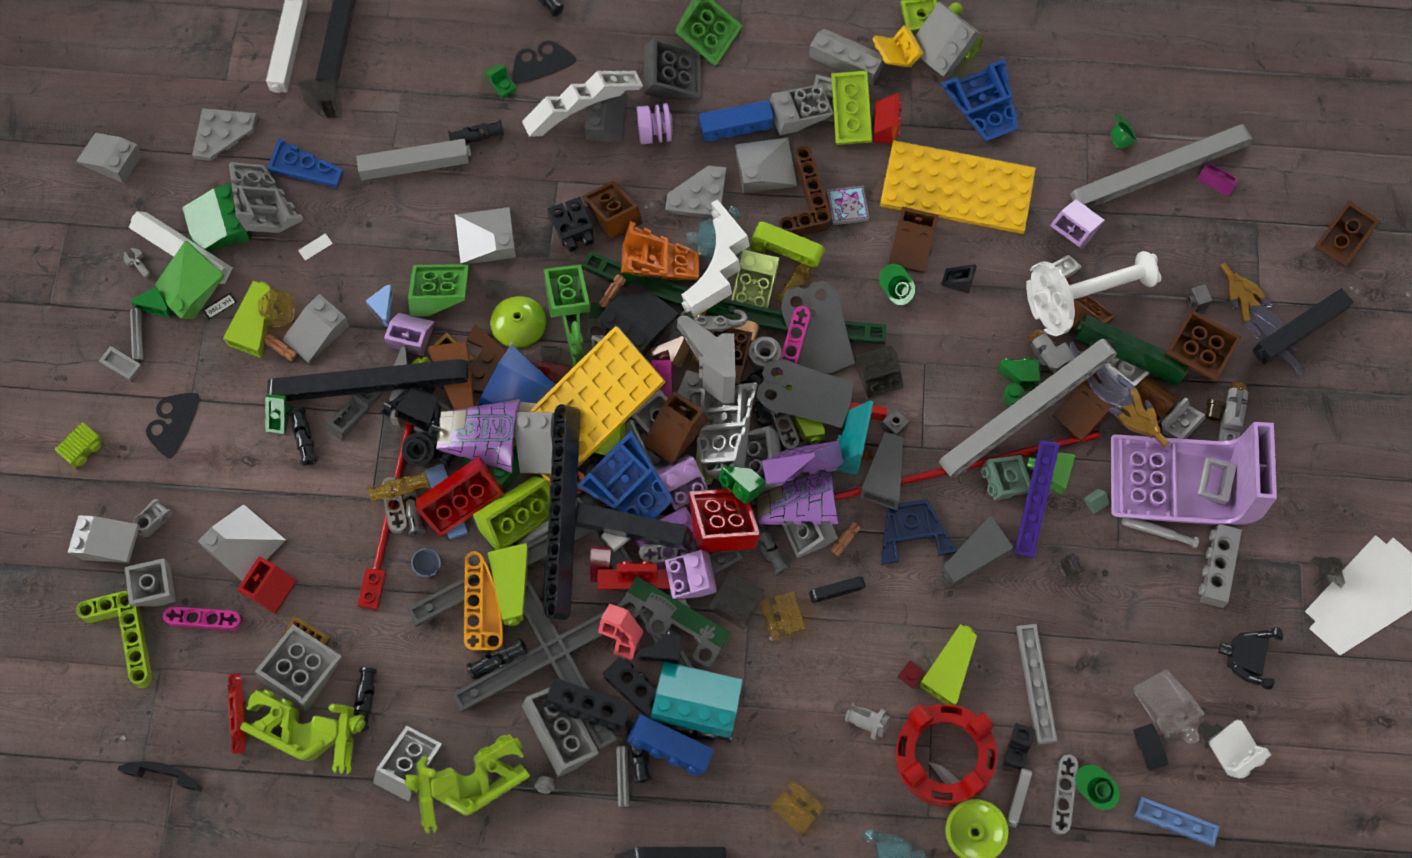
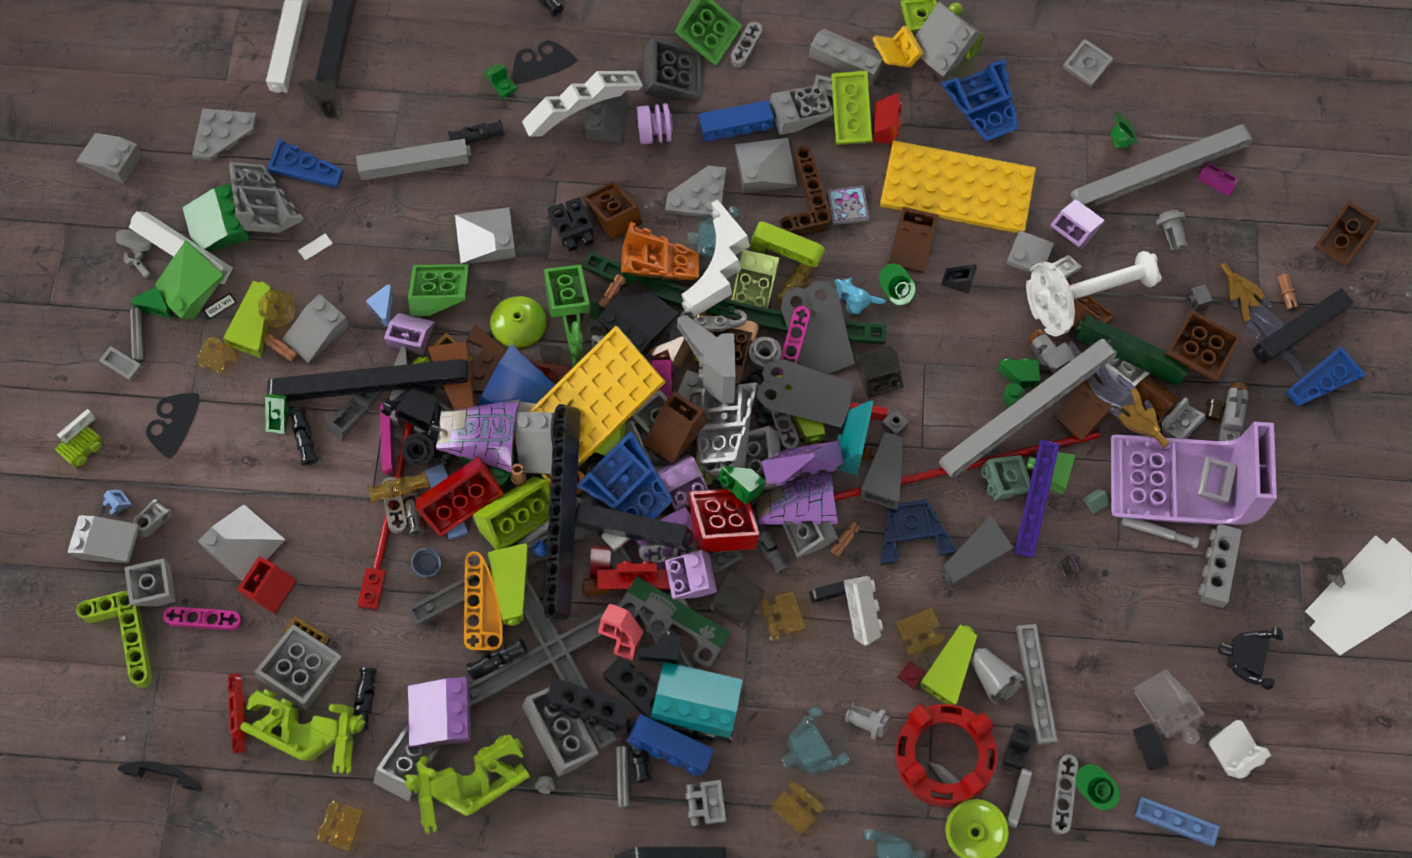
(76, 426): none -> white slope
(116, 500): none -> light blue tile
(133, 240): none -> light grey tile
(215, 357): none -> clear yellow plate
(345, 828): none -> clear yellow plate
(386, 443): none -> dark pink beam
(439, 712): none -> slope
(518, 476): none -> nougat axle
(540, 548): none -> blue hinge
(590, 588): none -> reddish brown cone
(713, 803): none -> light grey plate
(746, 37): none -> light grey beam
(809, 748): none -> clear light blue torso
(856, 298): none -> medium azure animal
(863, 609): none -> white slope
(917, 625): none -> clear yellow plate
(995, 675): none -> light grey cone
(1029, 251): none -> light grey plate
(1087, 63): none -> light grey plate
(1173, 228): none -> light grey piece
(1287, 292): none -> nougat axle
(1327, 376): none -> blue wing

